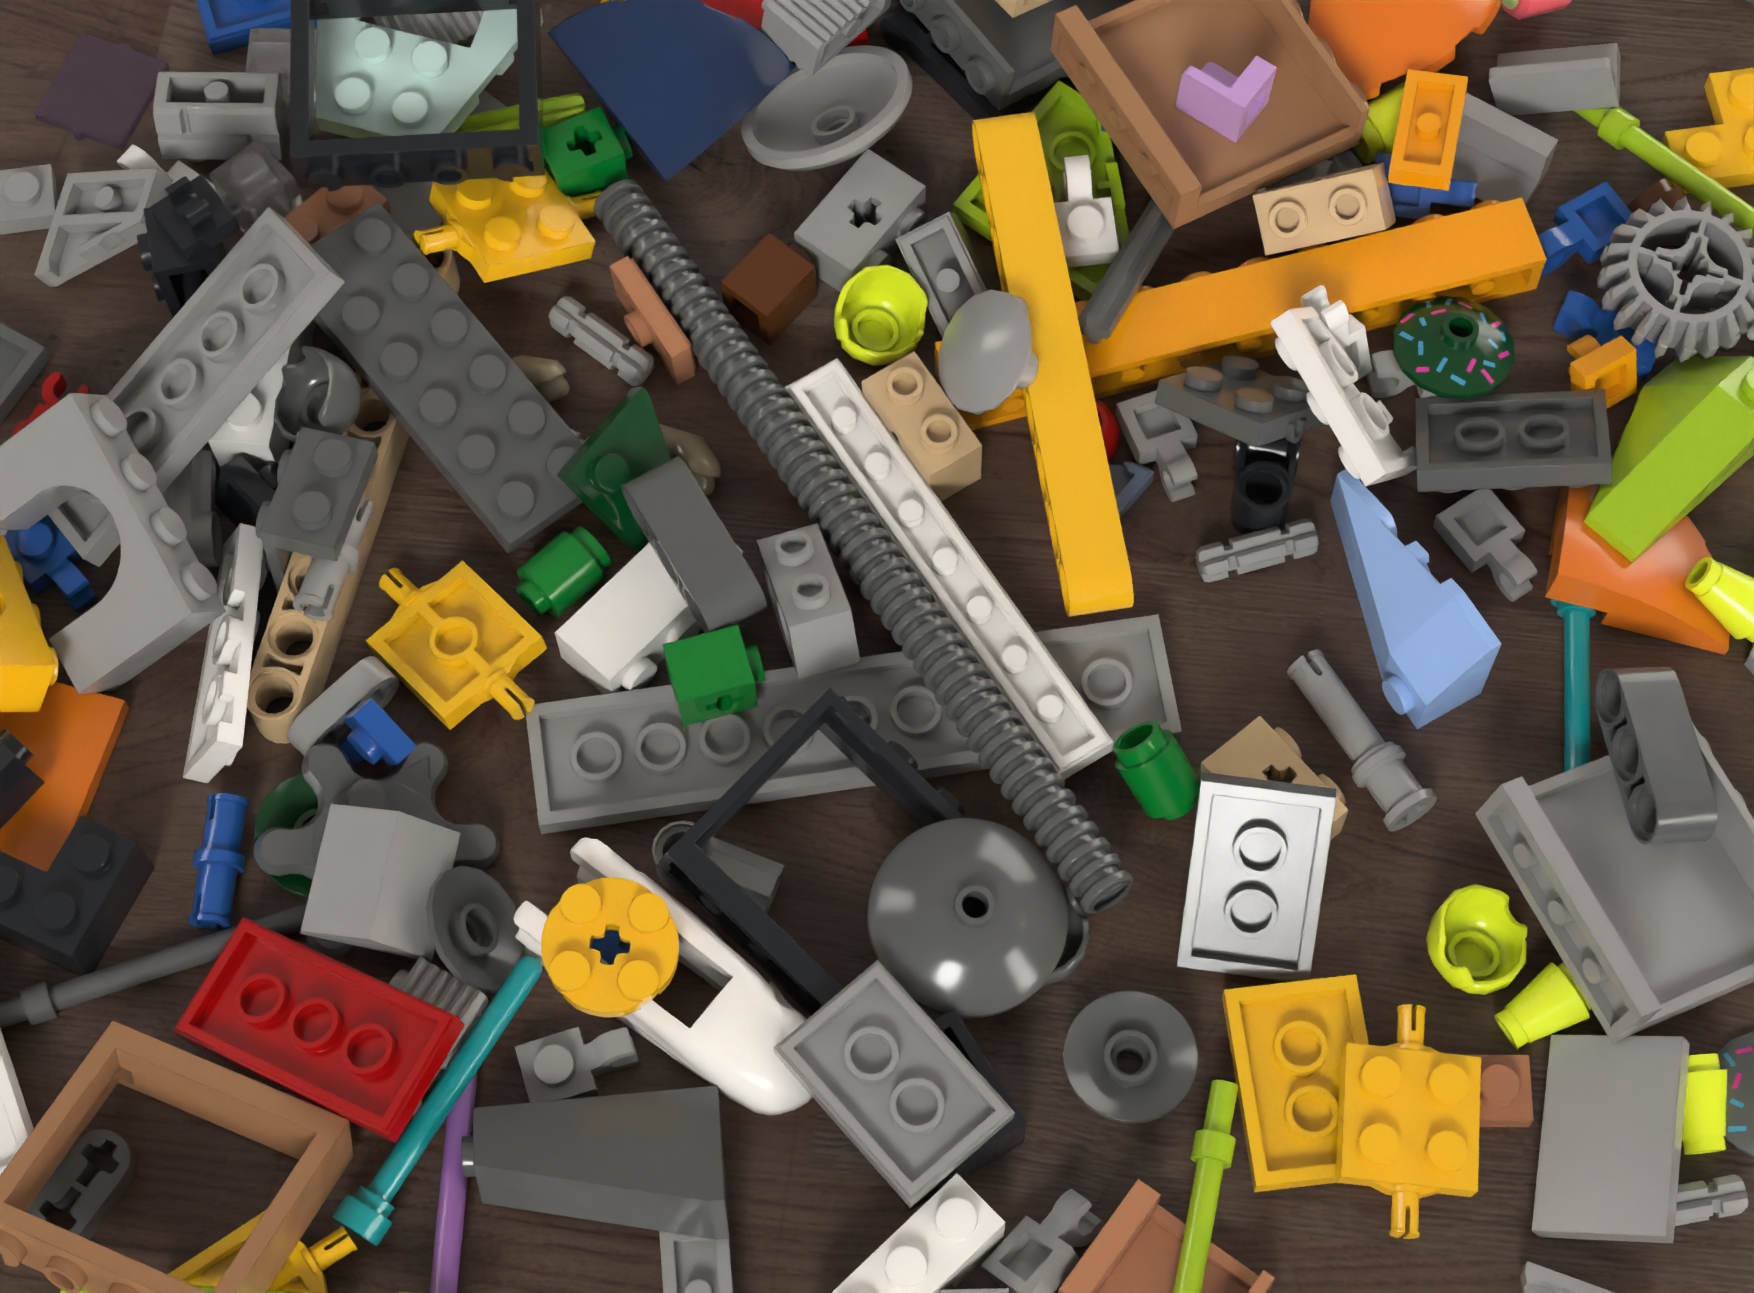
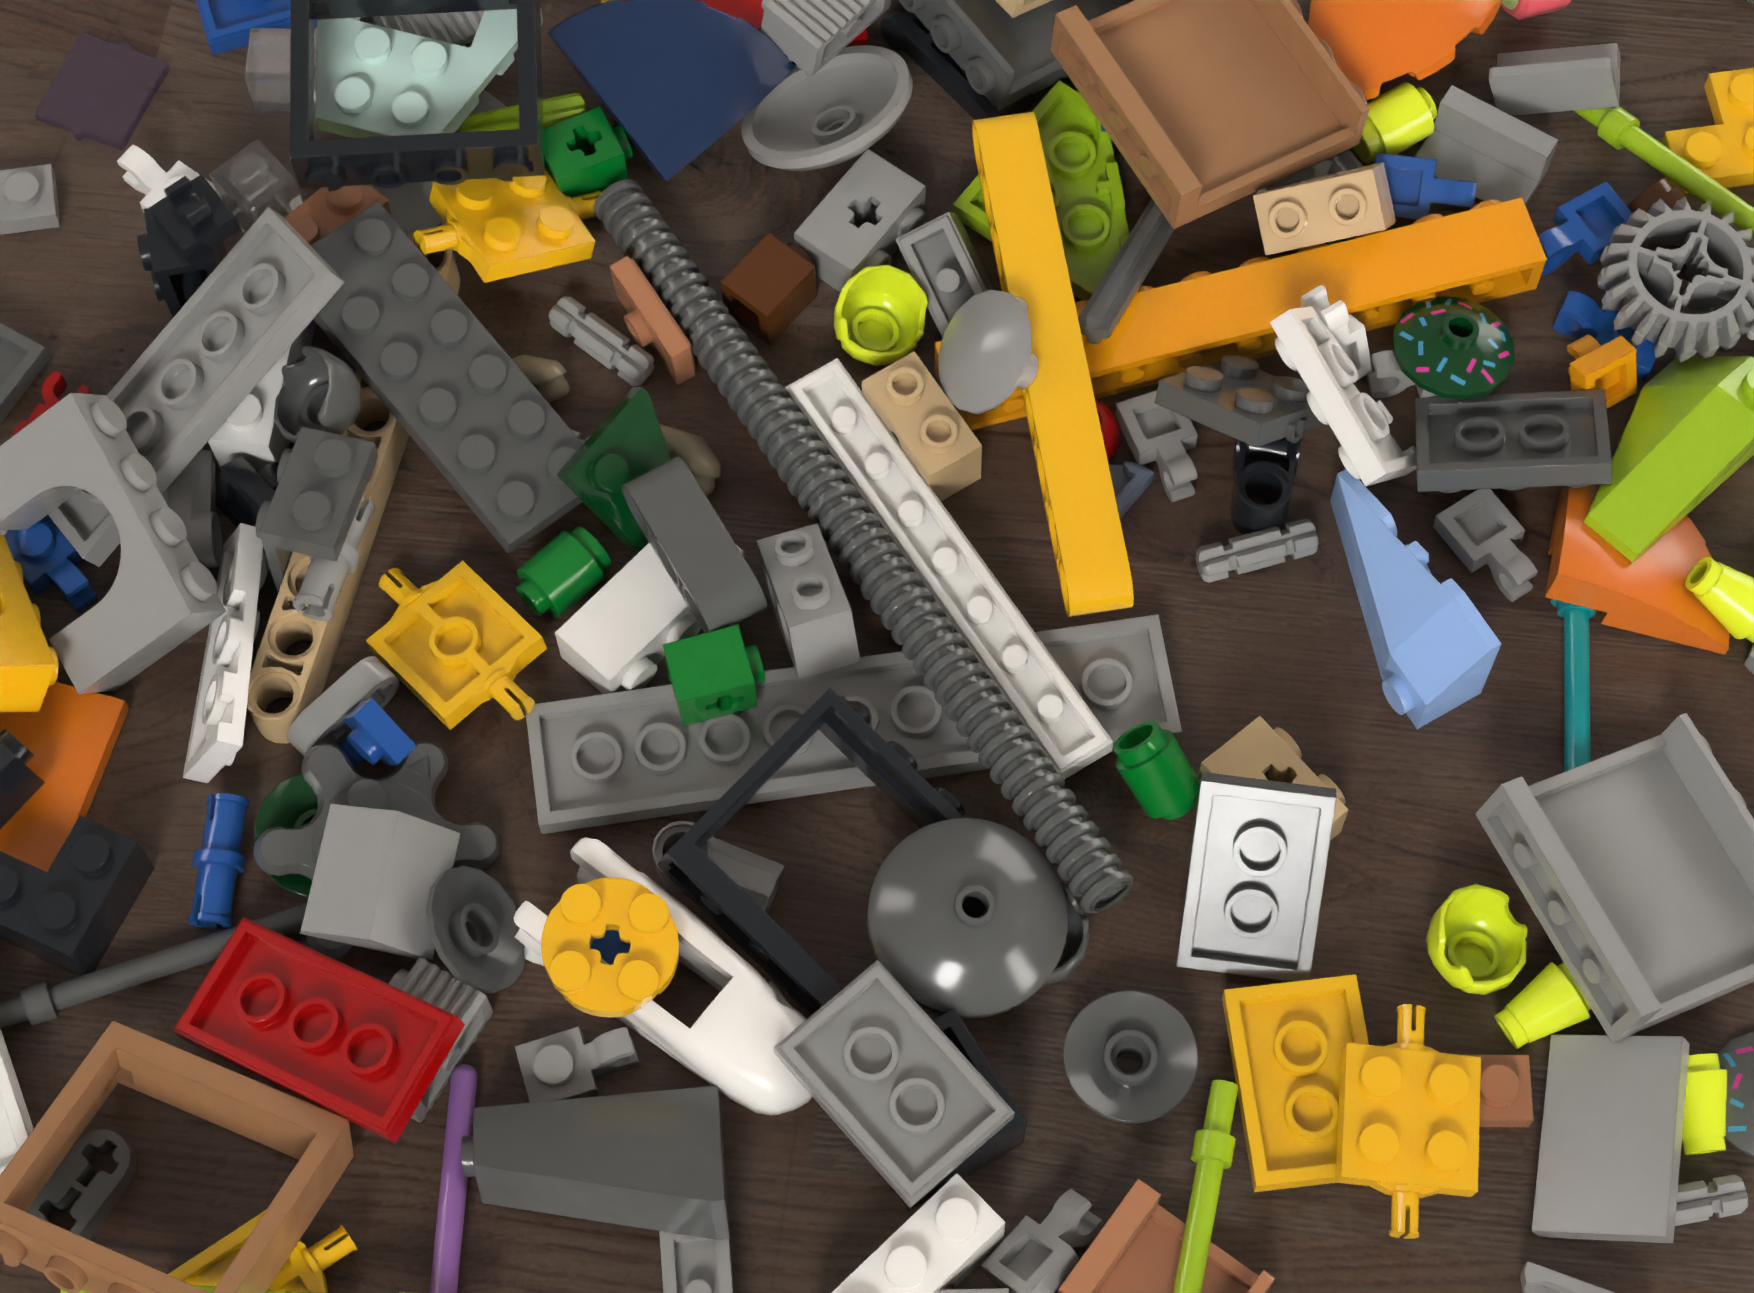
(97, 219): light grey wing -> none
(218, 114): light grey brick -> none
(369, 1208): teal piece -> none
(1085, 222): white plate -> none
(1223, 99): lavender panel -> none
(1376, 762): light grey pin -> none
(1428, 129): light orange plate -> none
(1655, 755): dark grey beam -> none

